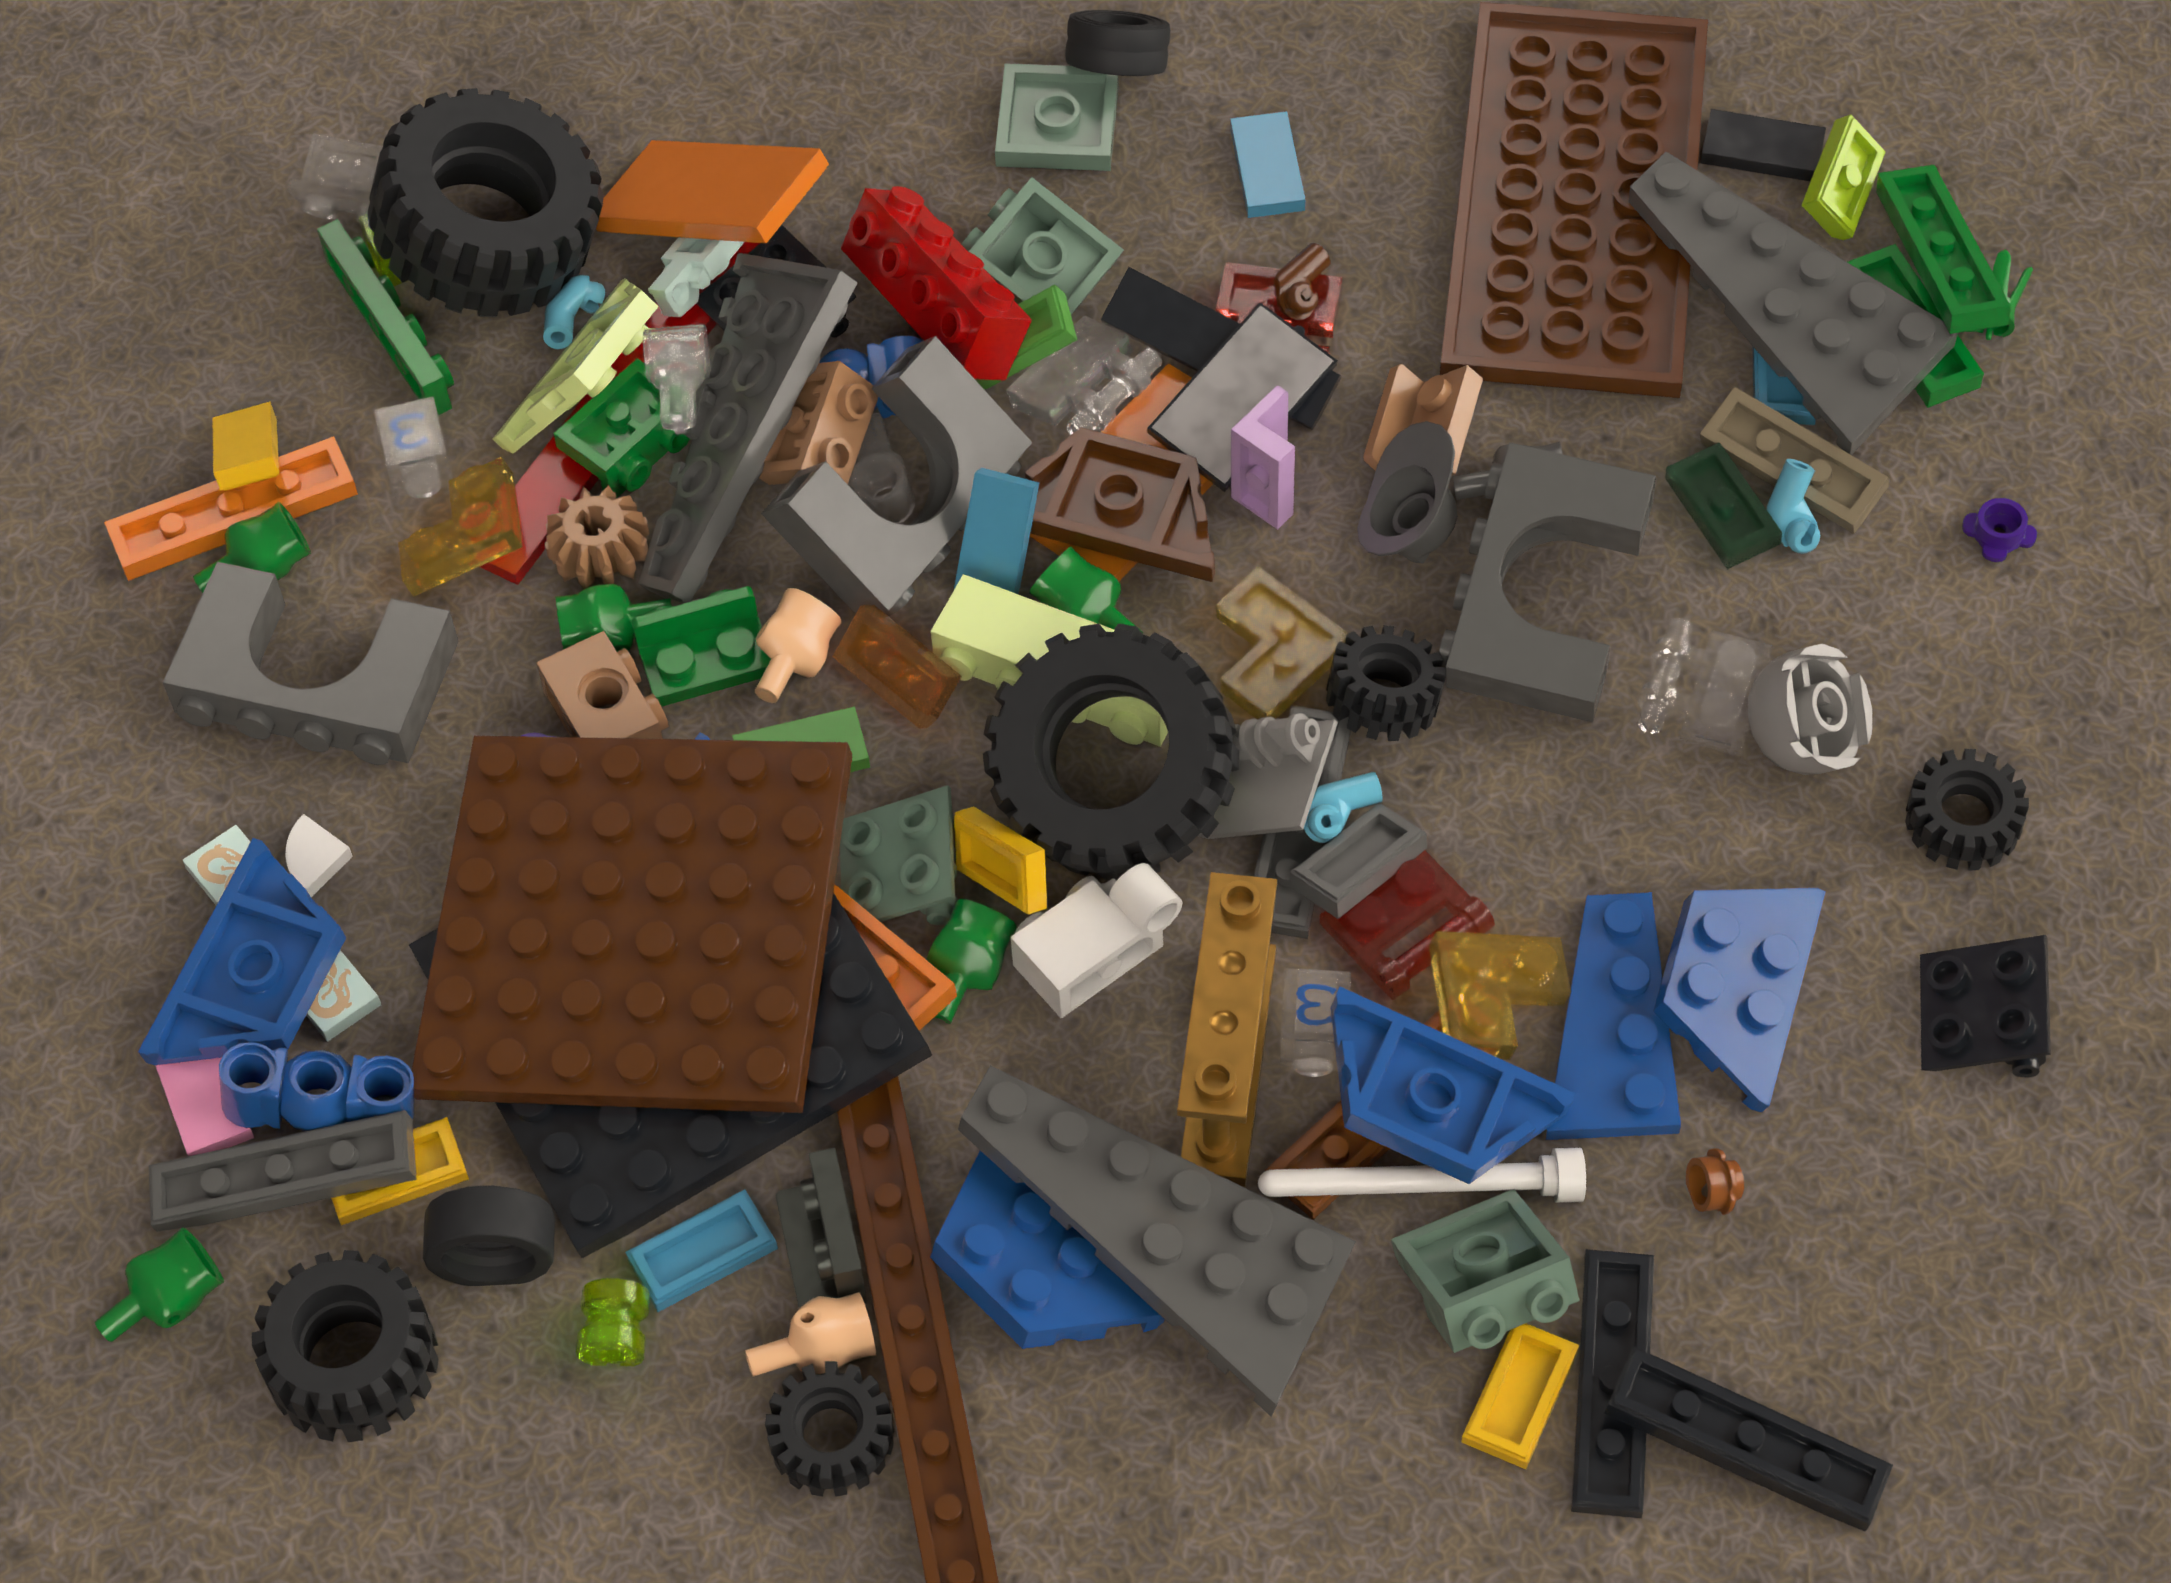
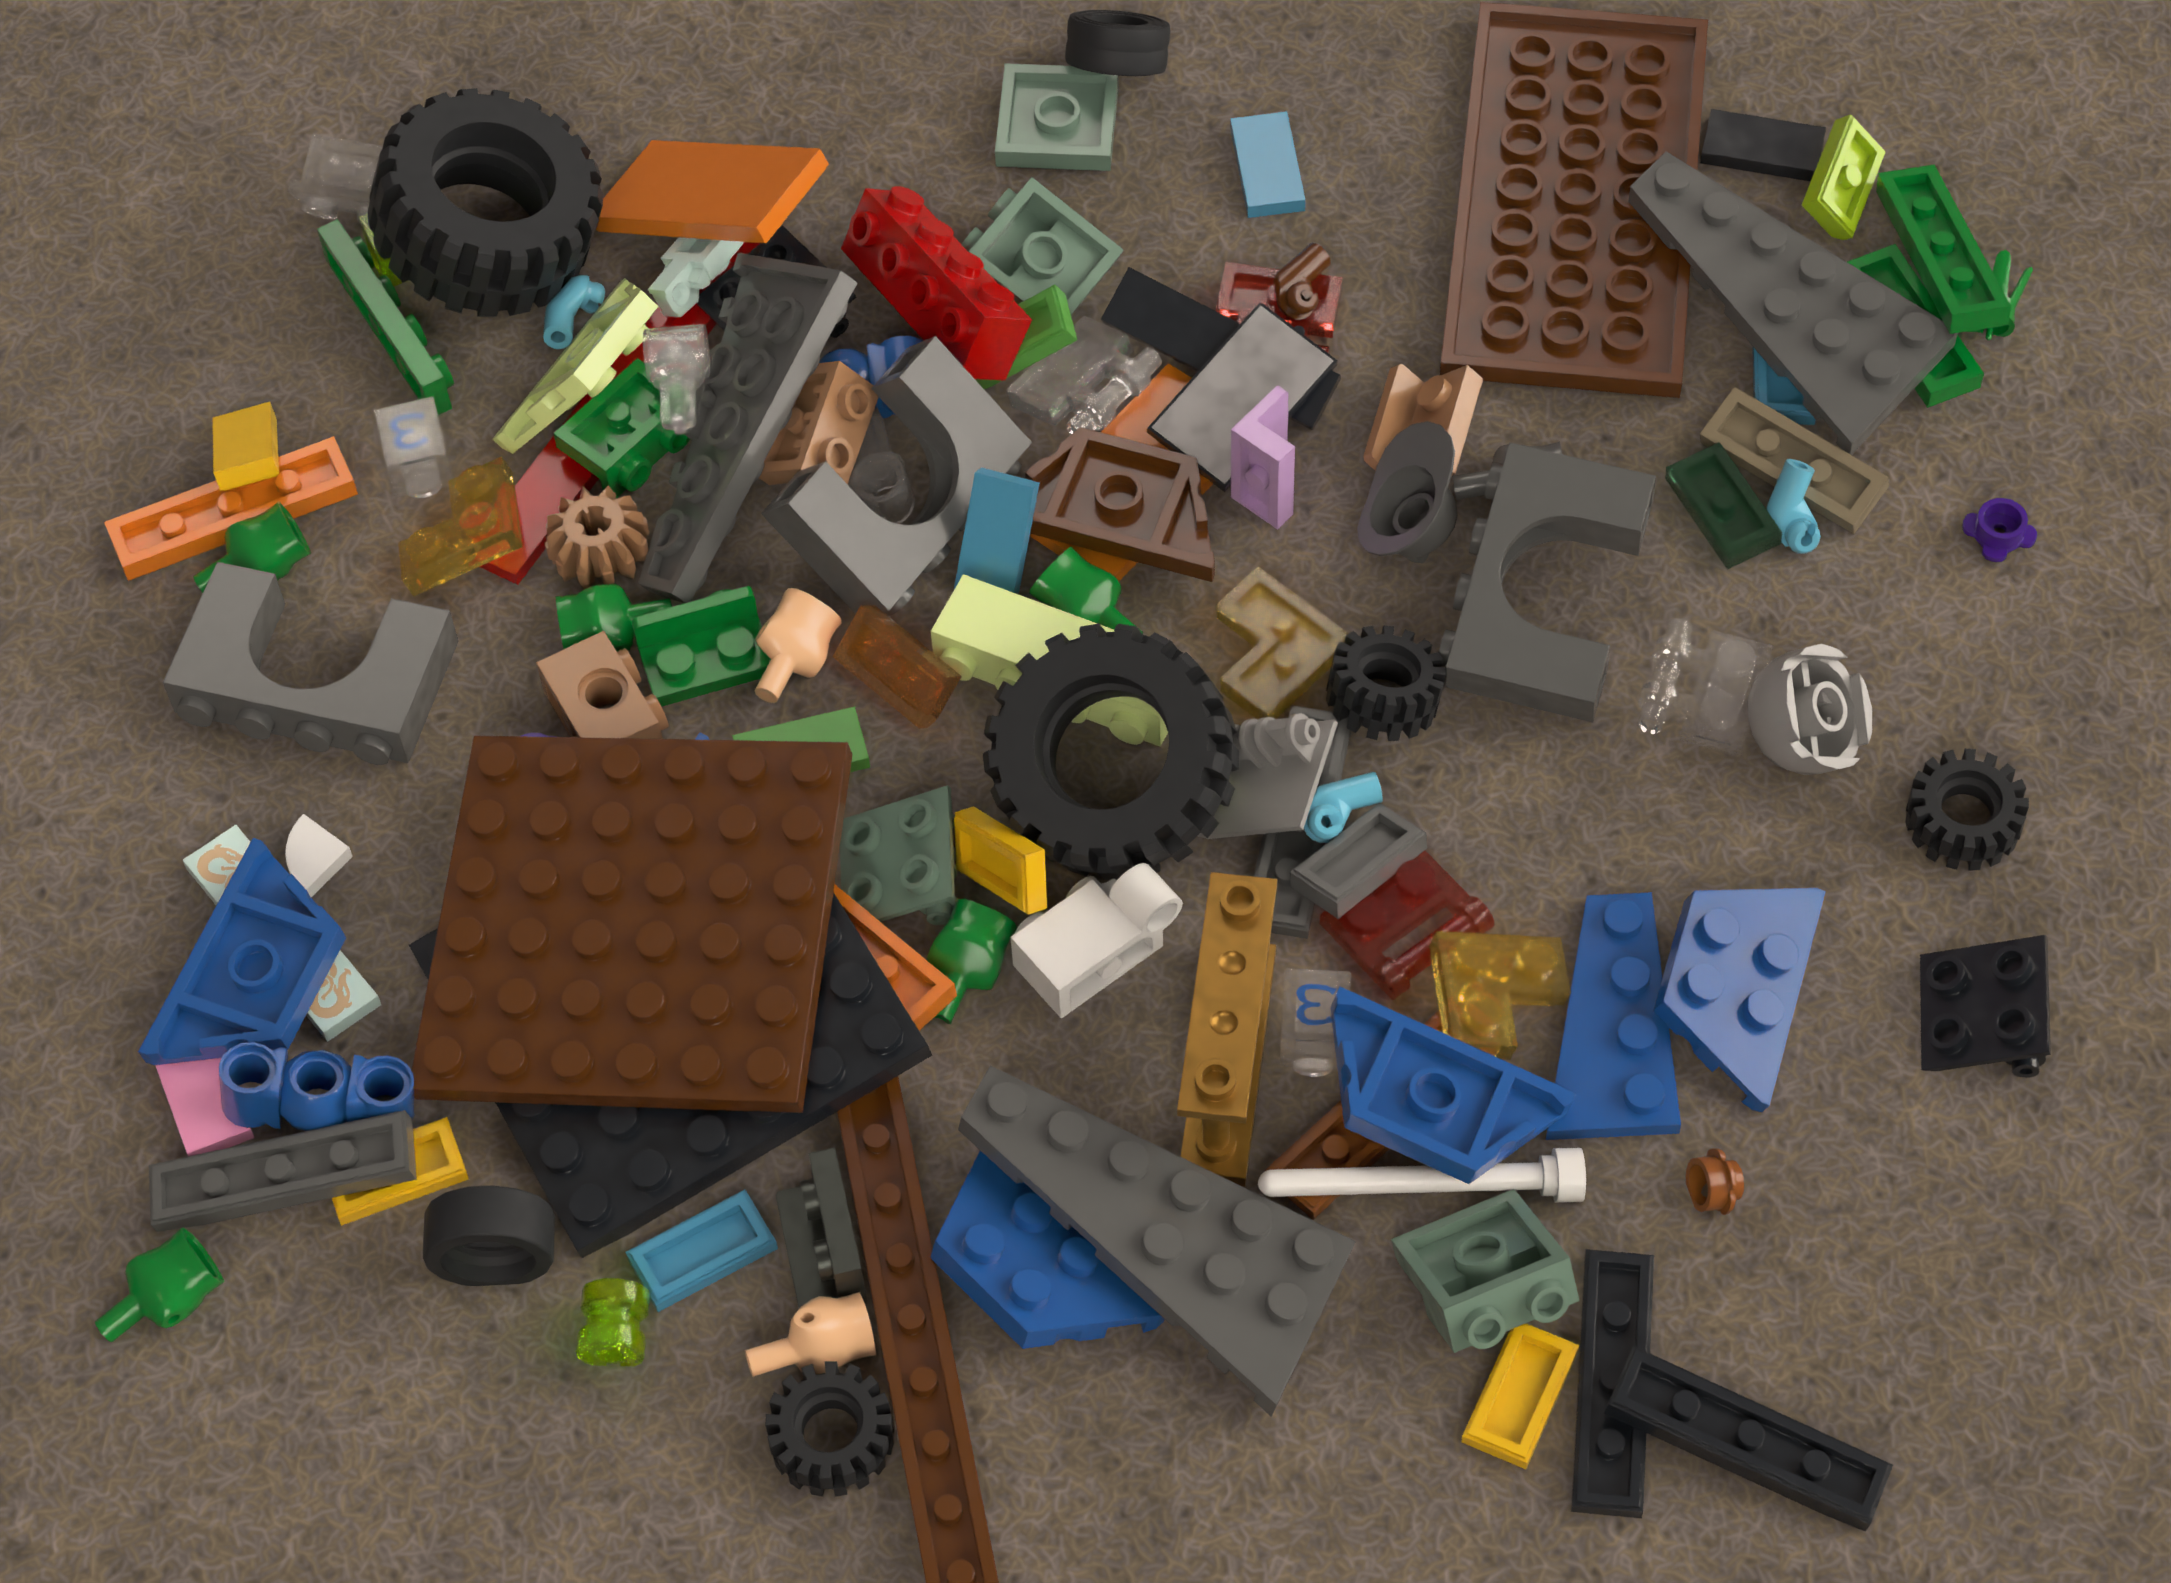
(359, 1392): black tyre -> none

